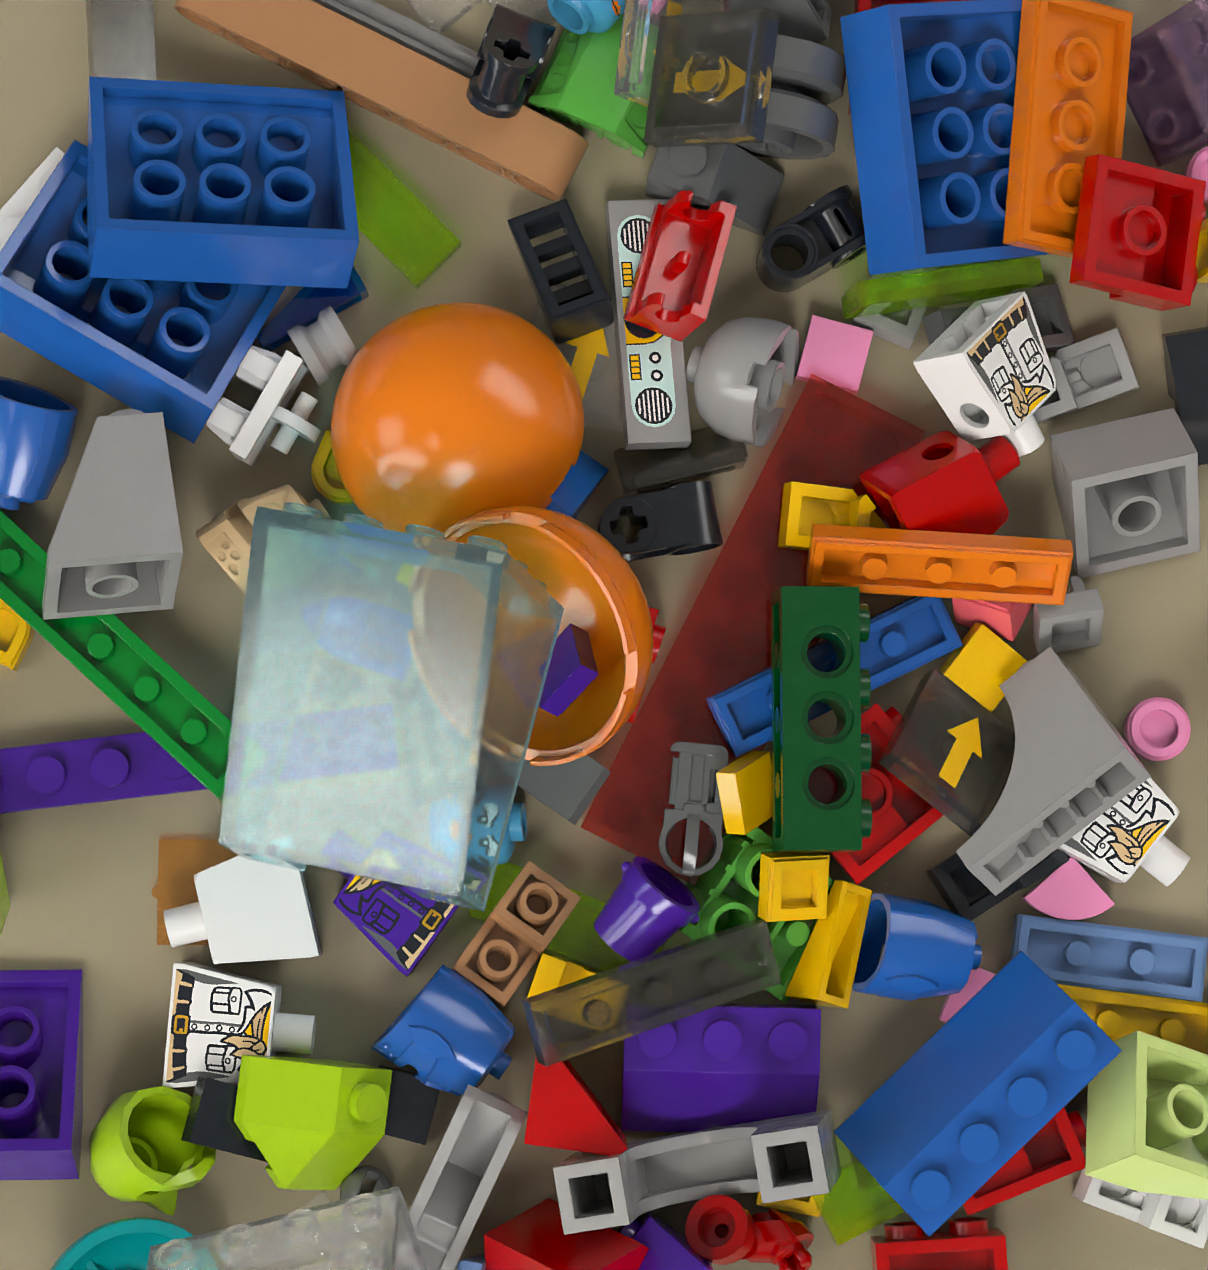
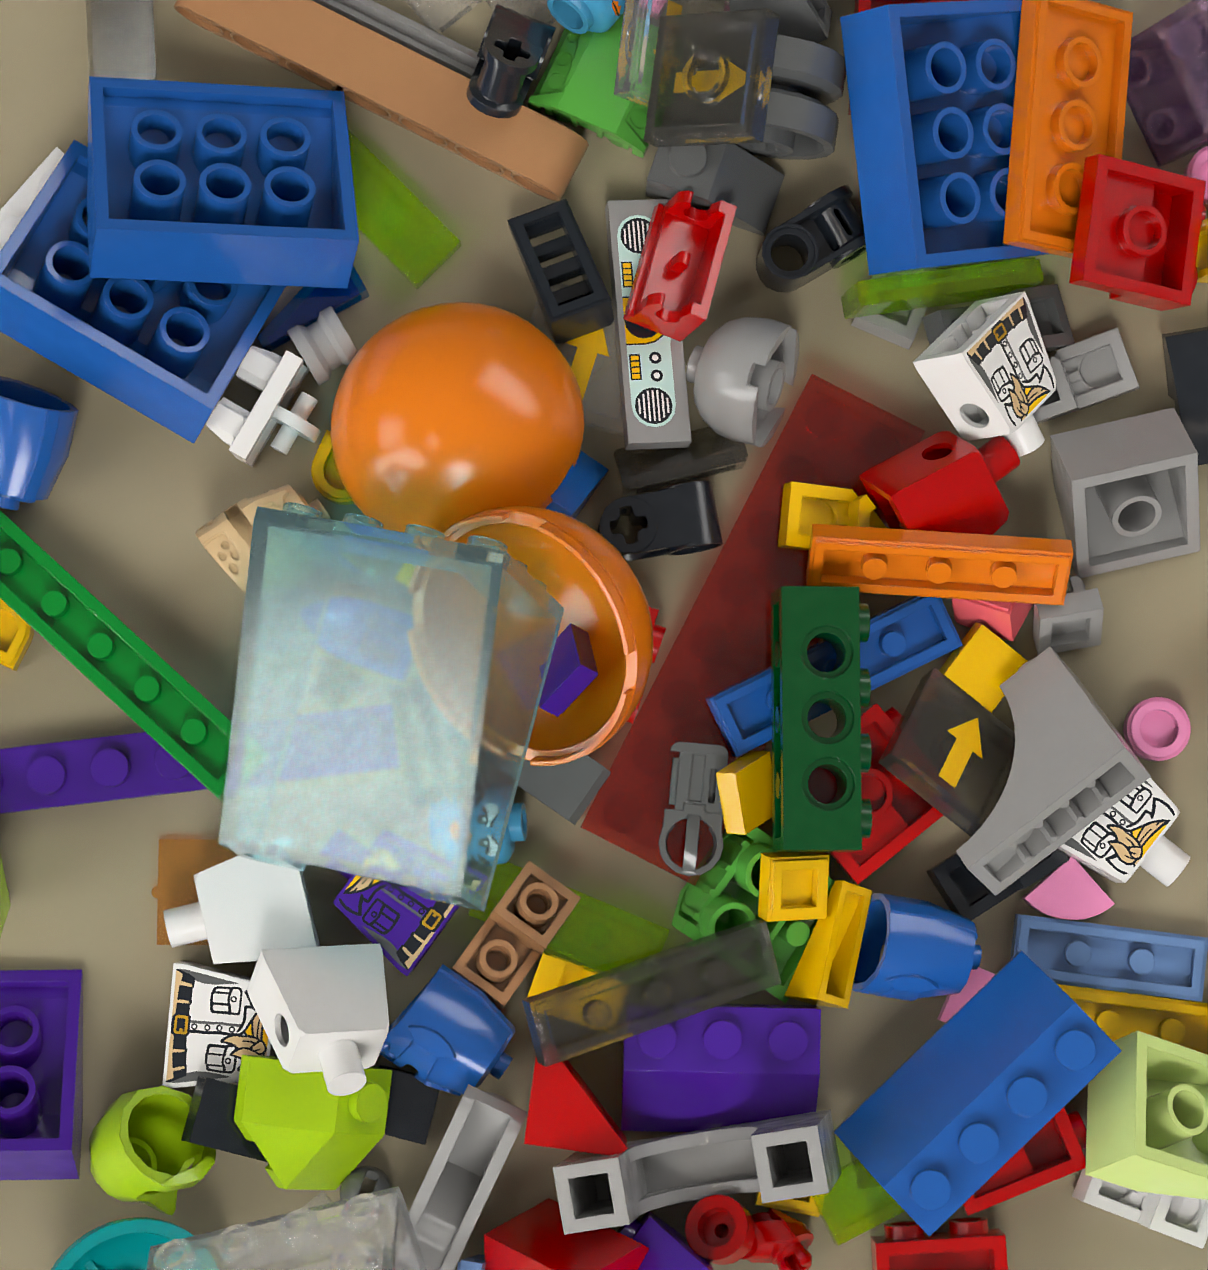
(119, 525): light grey slope -> none
(323, 1010): none -> white torso
(645, 909): dark purple piece -> none
(835, 353): bright pink tile -> none

